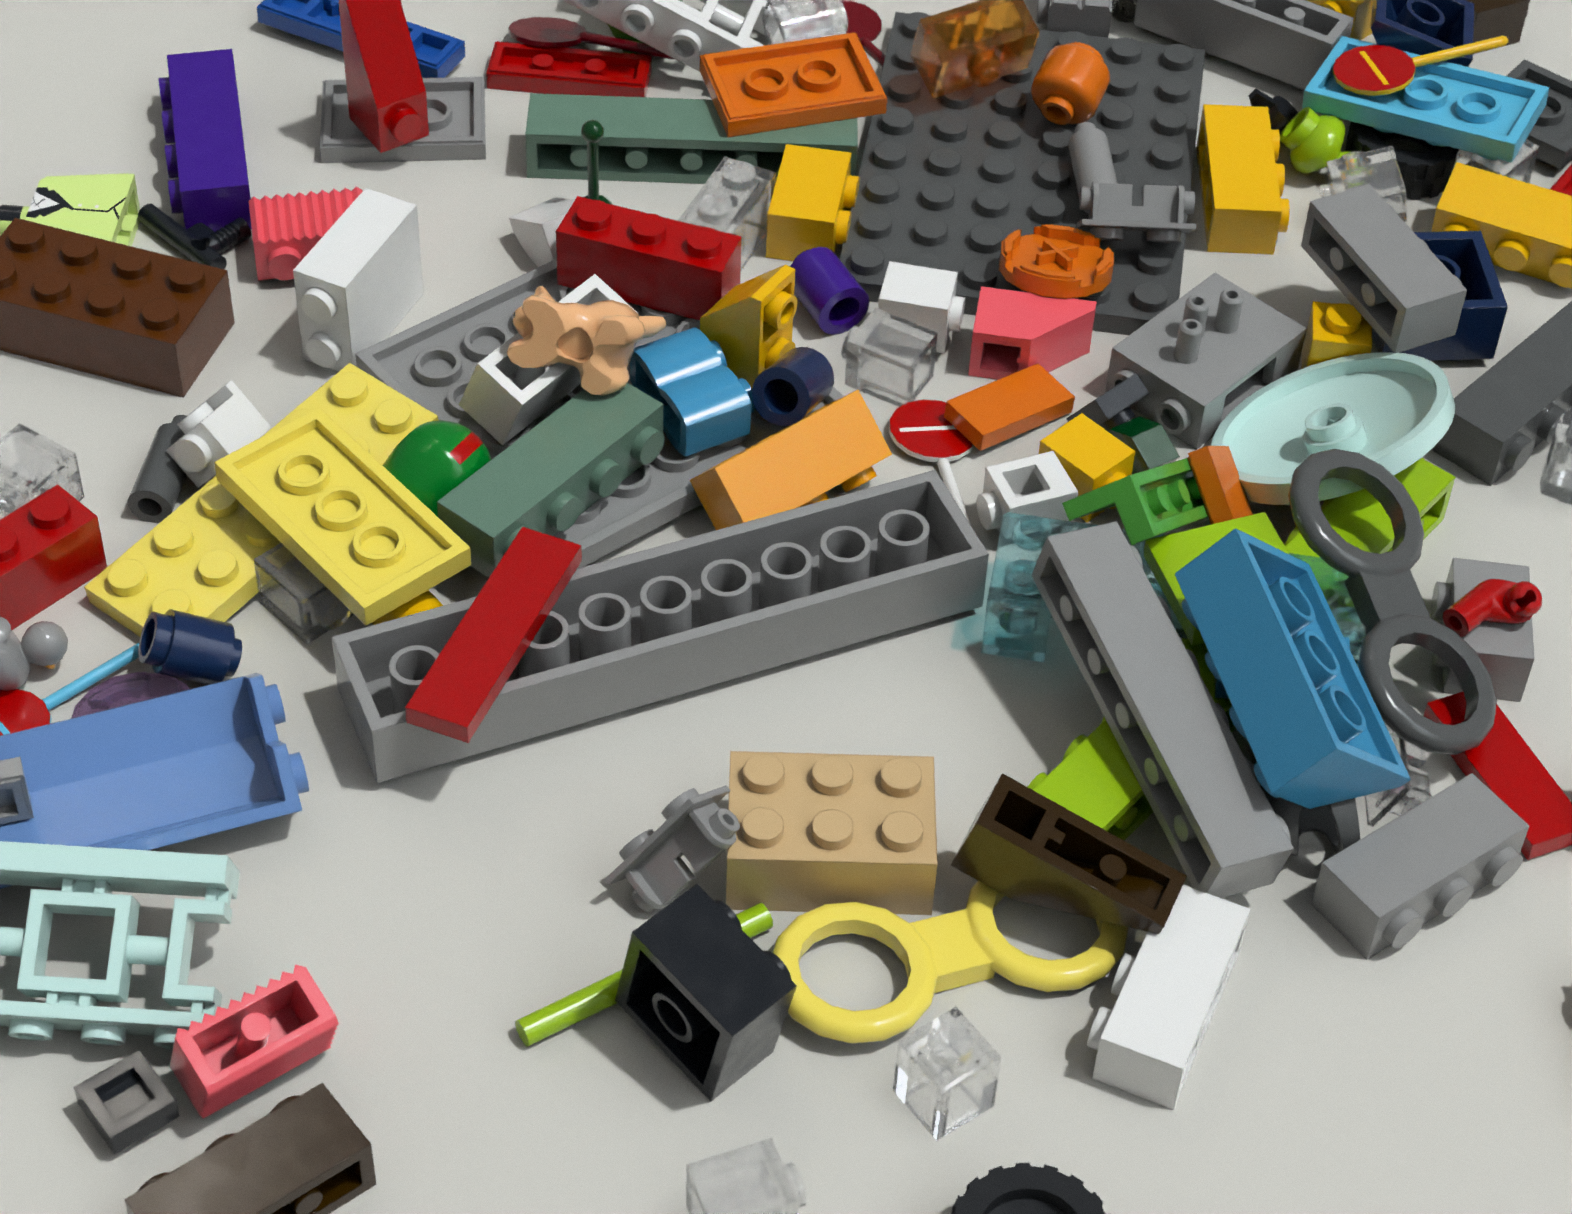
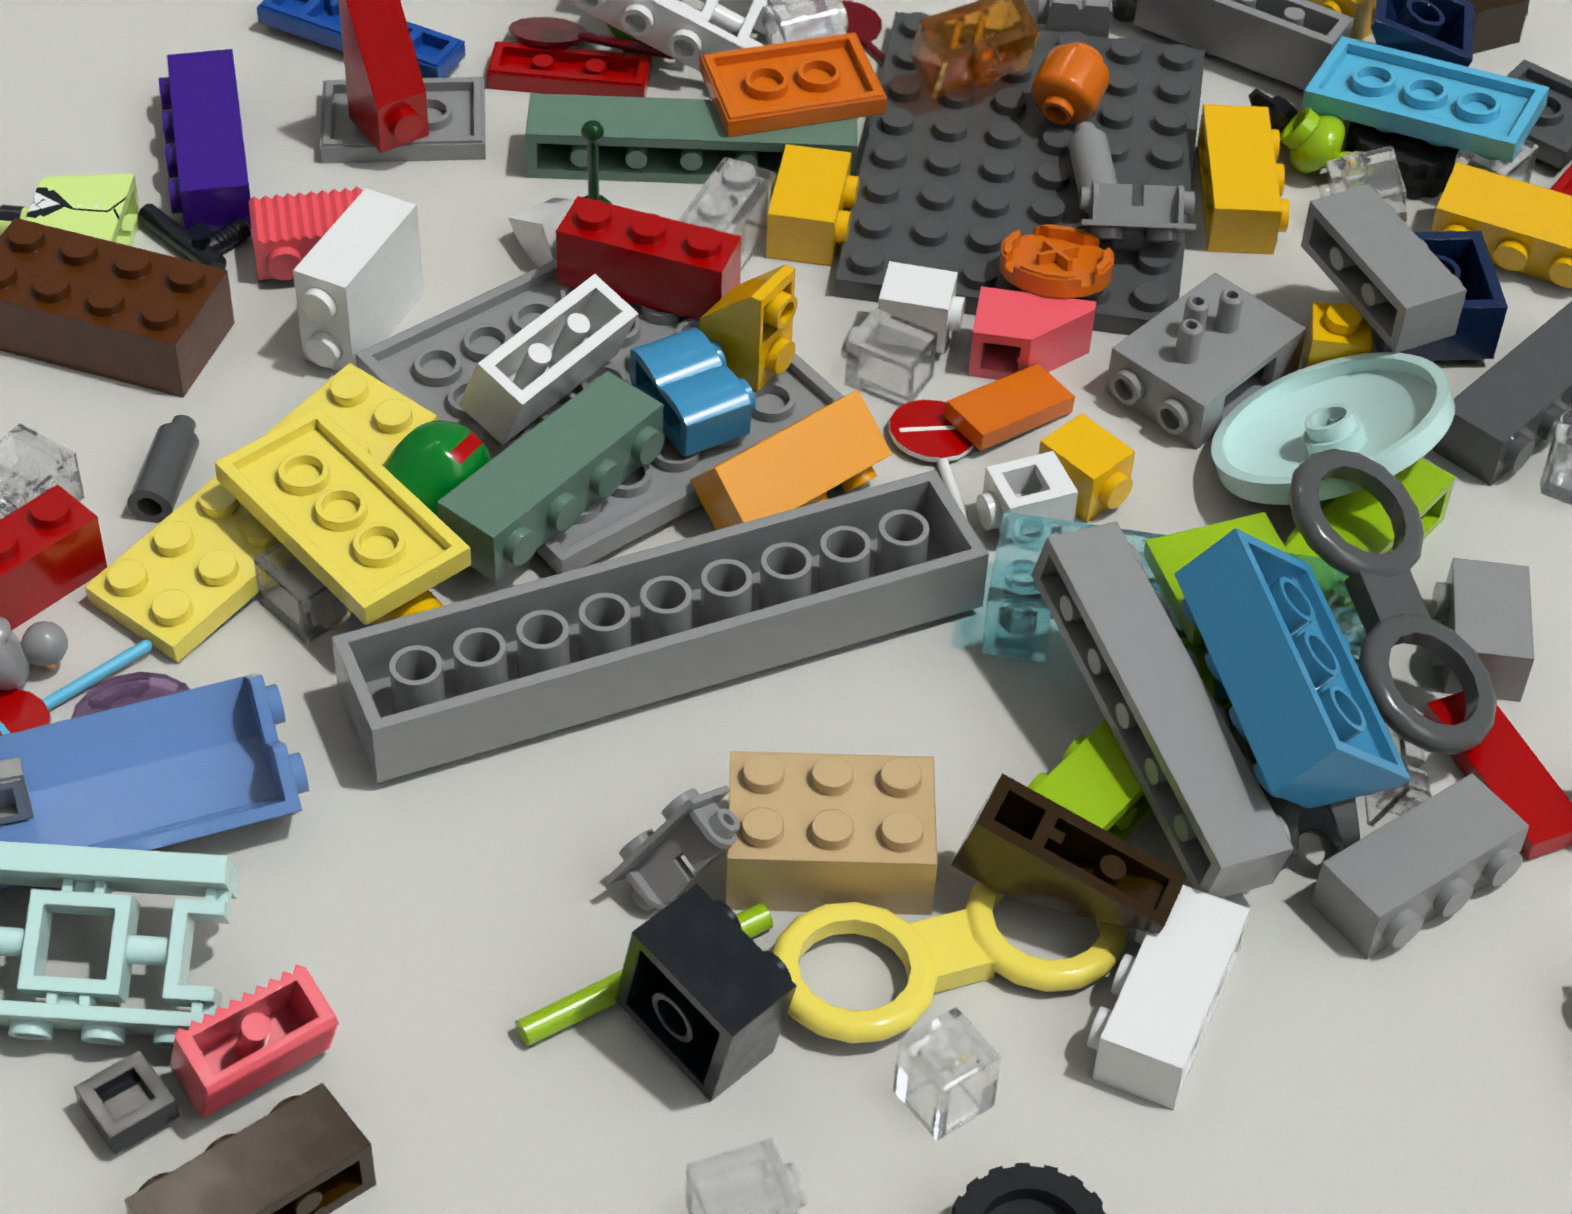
(189, 647): dark blue brick -> none
(216, 430): white brick -> none
(493, 635): red tile -> none
(589, 337): light nougat animal -> none
(793, 386): dark blue brick -> none
(829, 290): dark purple brick -> none
(1113, 406): black plate -> none
(1147, 501): bright green fence -> none
(1148, 441): piece -> none
(1219, 483): orange tile -> none
(1385, 70): red piece -> none
(1493, 602): red arm -> none

